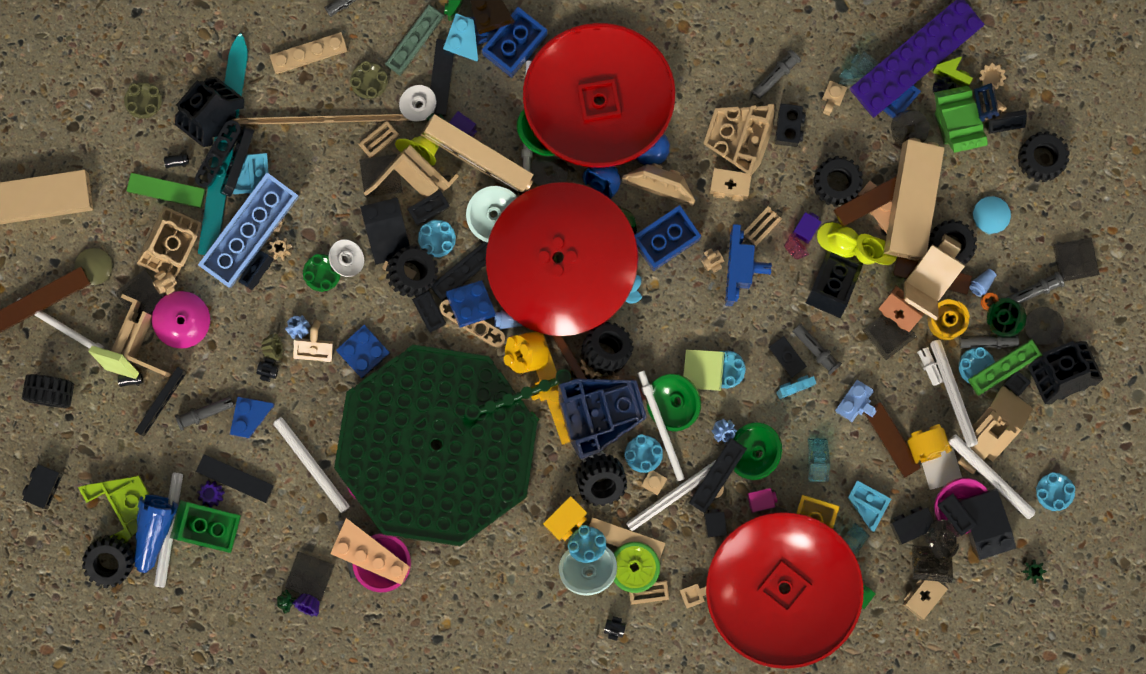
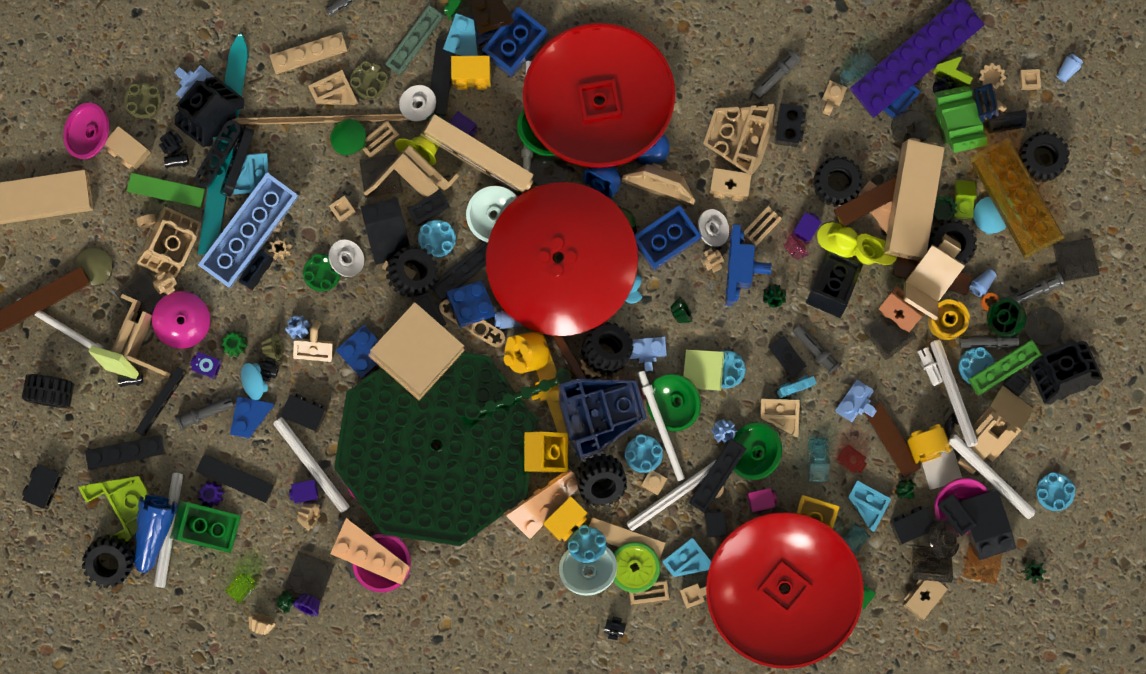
(86, 130): none -> dark pink dish
(125, 452): none -> black plate
(127, 148): none -> tan brick
(146, 220): none -> tan tile
(170, 143): none -> black gear
(190, 78): none -> light blue hinge
(205, 365): none -> dark purple brick
(233, 343): none -> green piece
(241, 588): none -> clear neon green brick
(252, 381): none -> medium azure dish
(260, 623): none -> tan piece
(304, 413): none -> black brick
(304, 492): none -> dark purple brick
(308, 515): none -> tan piece
(333, 90): none -> tan wing
(342, 209): none -> tan plate
(348, 137): none -> green dish
(416, 351): none -> tan container
(471, 72): none -> yellow brick
(534, 511): none -> light nougat wing
(546, 452): none -> yellow brick
(647, 350): none -> light blue hinge
(681, 311): none -> dark green piece
(687, 560): none -> medium azure wing
(713, 227): none -> white dish
(774, 296): none -> dark green gear
(781, 413): none -> tan wing
(844, 459): none -> clear red brick
(905, 489): none -> dark green plant
(944, 208): none -> dark green piece
(949, 425): none -> black arm
(964, 198): none -> lime slope
(982, 570): none -> clear orange piece
(1016, 198): none -> clear yellow brick
(1030, 79): none -> tan plate
(1069, 67): none -> light blue cone

